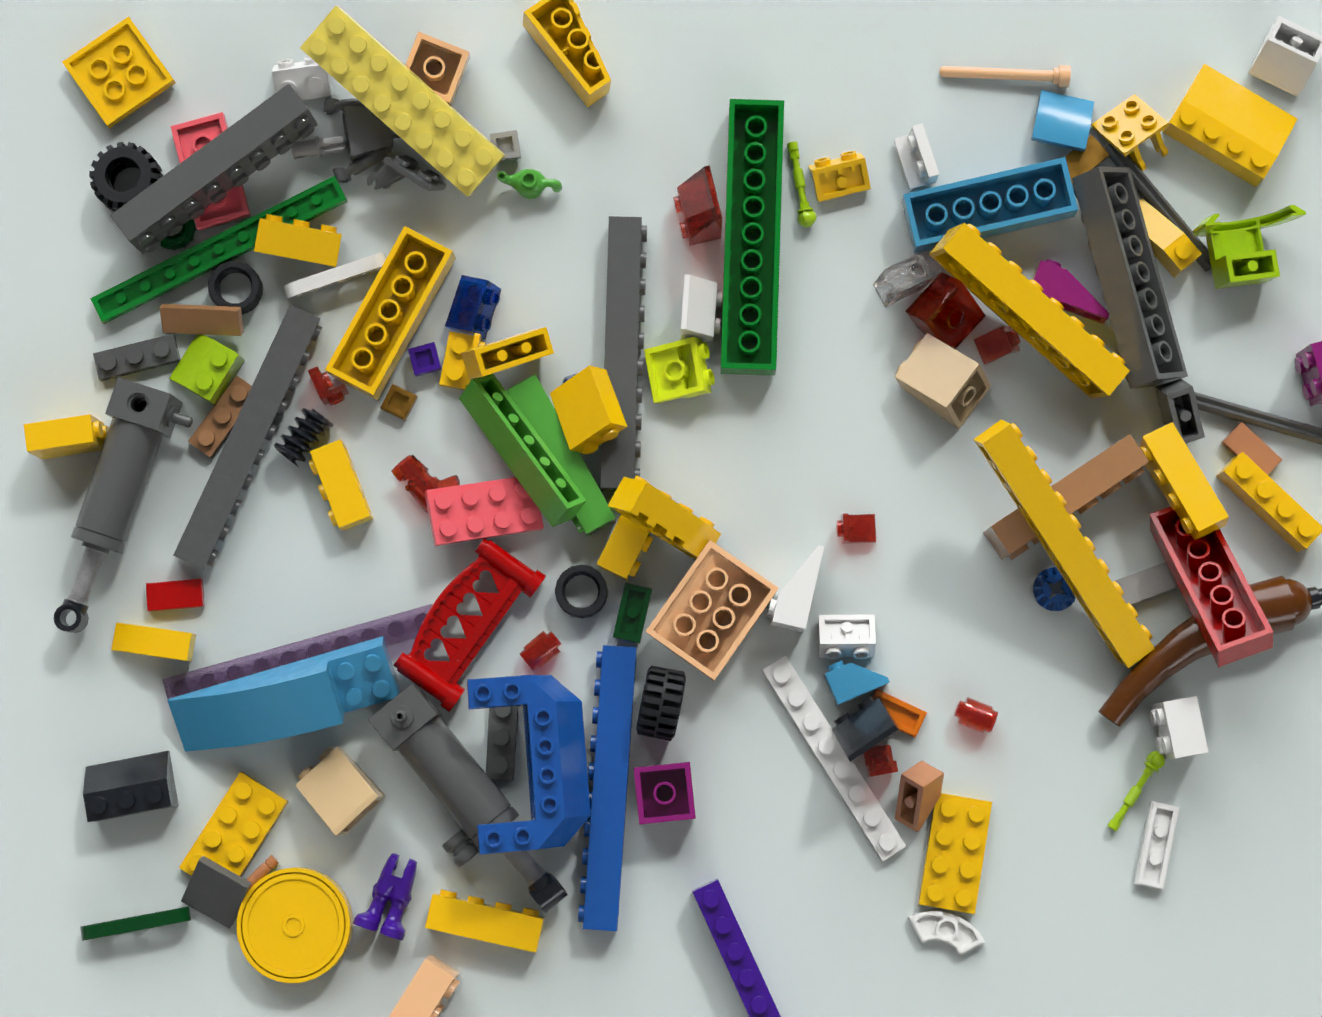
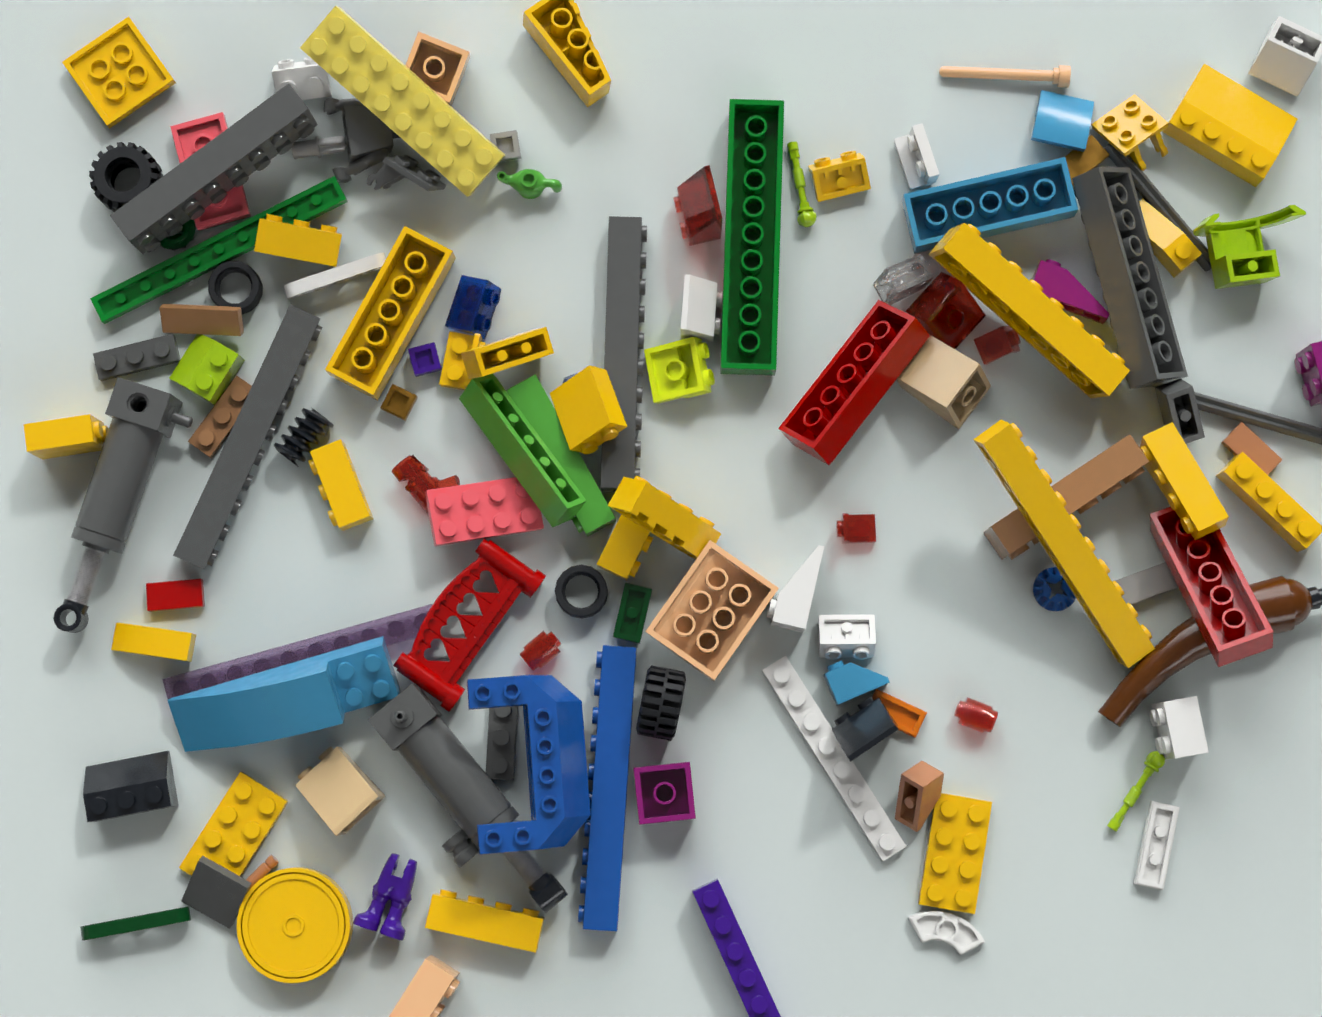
(322, 384): clear red bracket -> none
(854, 382): none -> red brick
(879, 761): clear red bracket -> none

